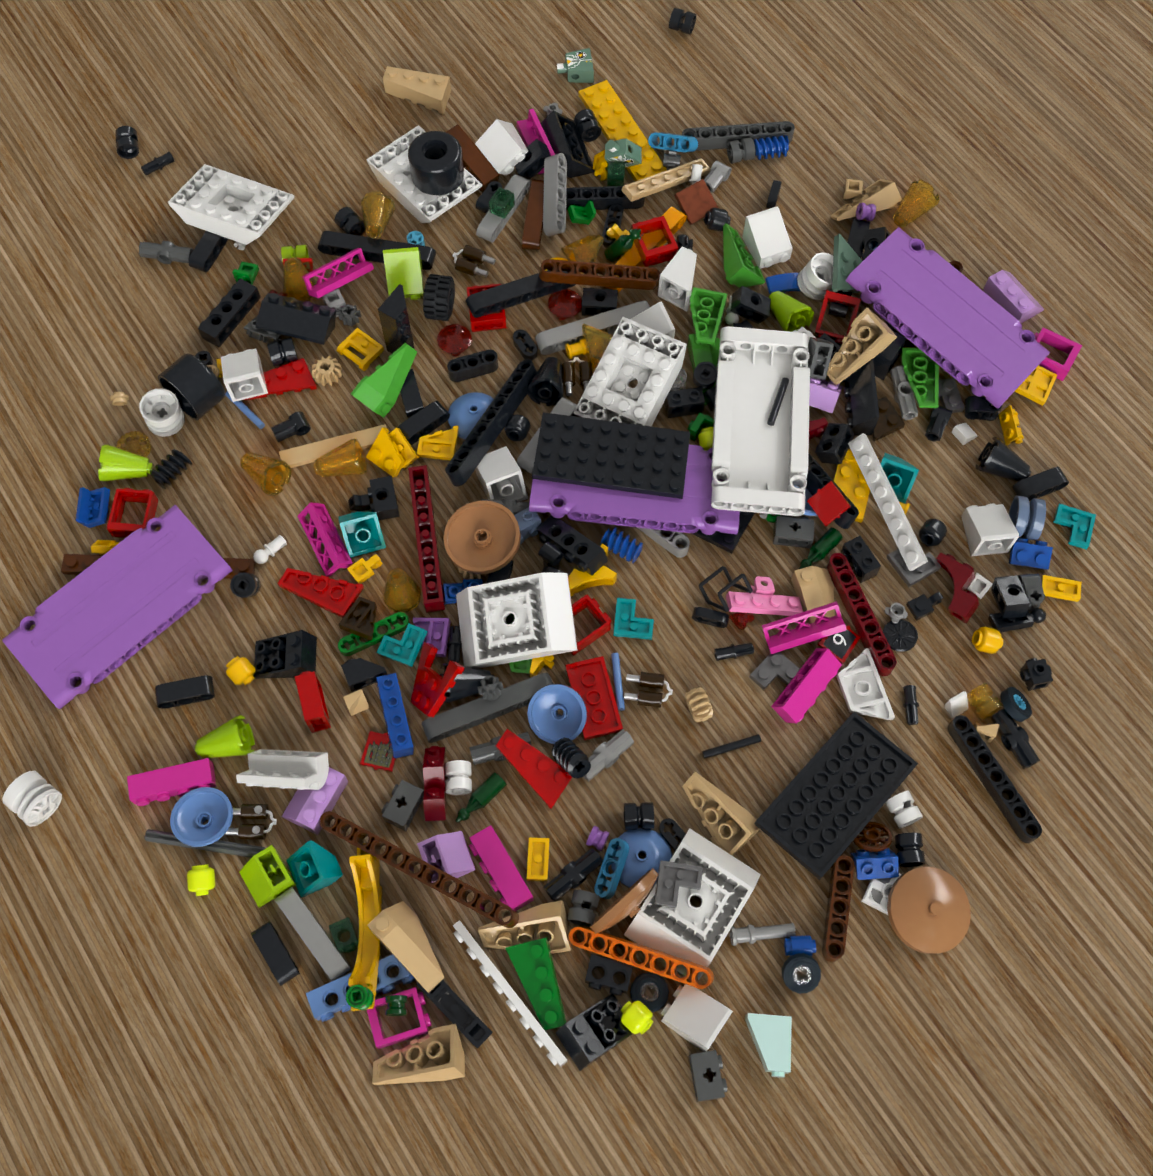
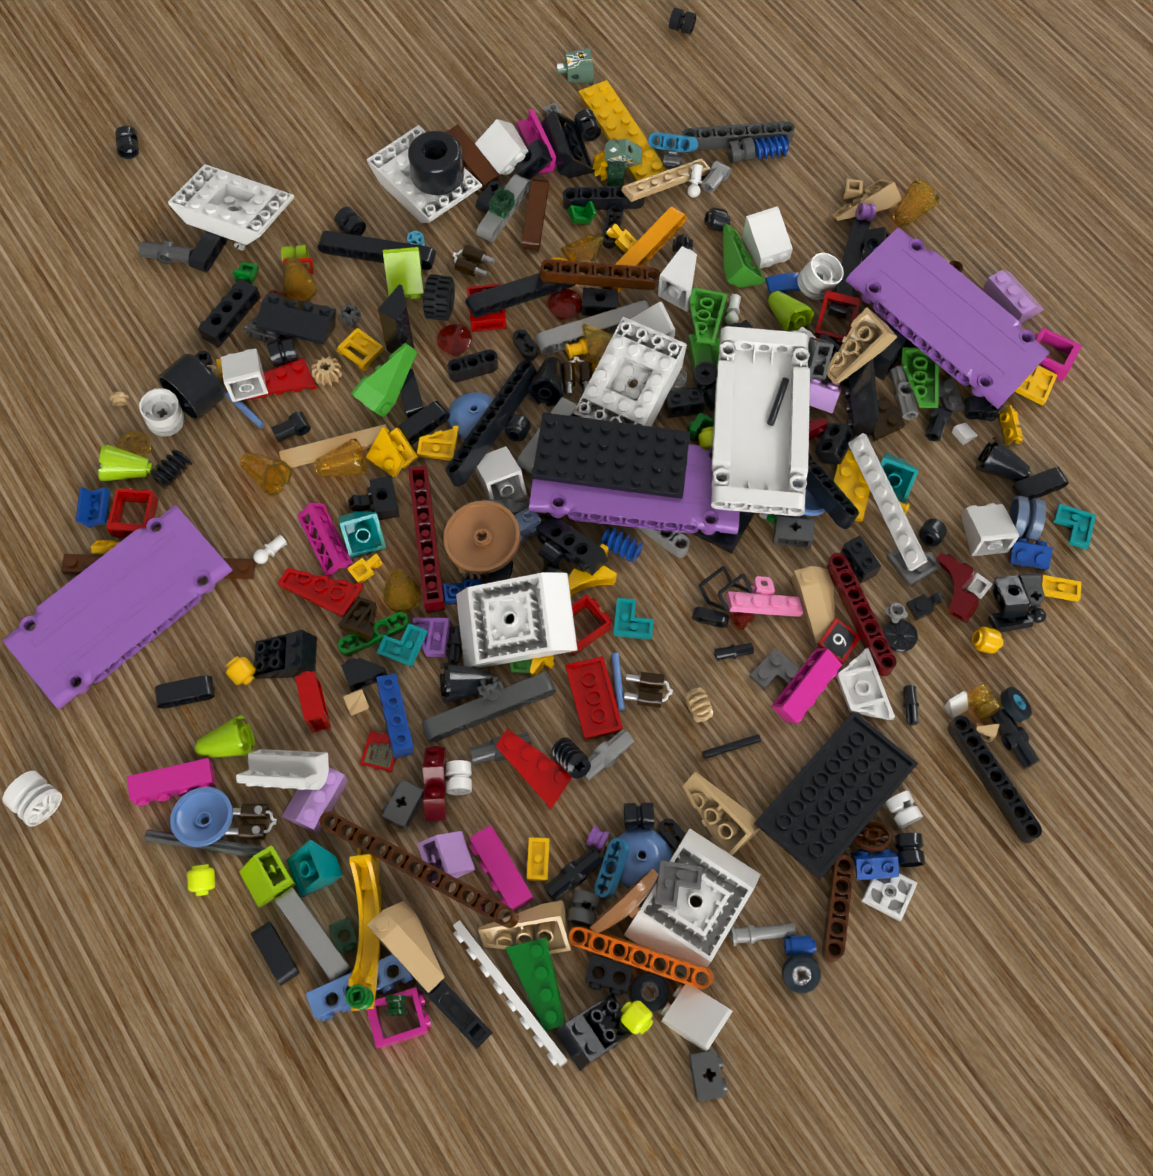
(157, 163): black axle -> none
(245, 585): black wheel -> none
(334, 300): light grey brick -> none
(339, 279): dark pink fence -> none
(376, 213): clear yellow cone -> none
(419, 87): tan wedge -> none
(429, 1059): tan wedge -> none
(430, 686): red wing -> none
(482, 796): dark green wheel -> none
(544, 716): medium blue dish -> none
(555, 194): light grey beam -> none
(621, 245): dark green wheel -> none
(658, 254): red window -> none
(695, 201): copper tile -> none
(750, 305): black brick -> none
(772, 1041): light aqua slope -> none
(774, 193): black beam -> none
(804, 631): dark pink fence -> none
(822, 547): dark green wheel -> none
(828, 503): red piece -> none
(844, 262): sand green wing -> none
(929, 910): medium nougat dish -> none
(1036, 674): black brick -> none

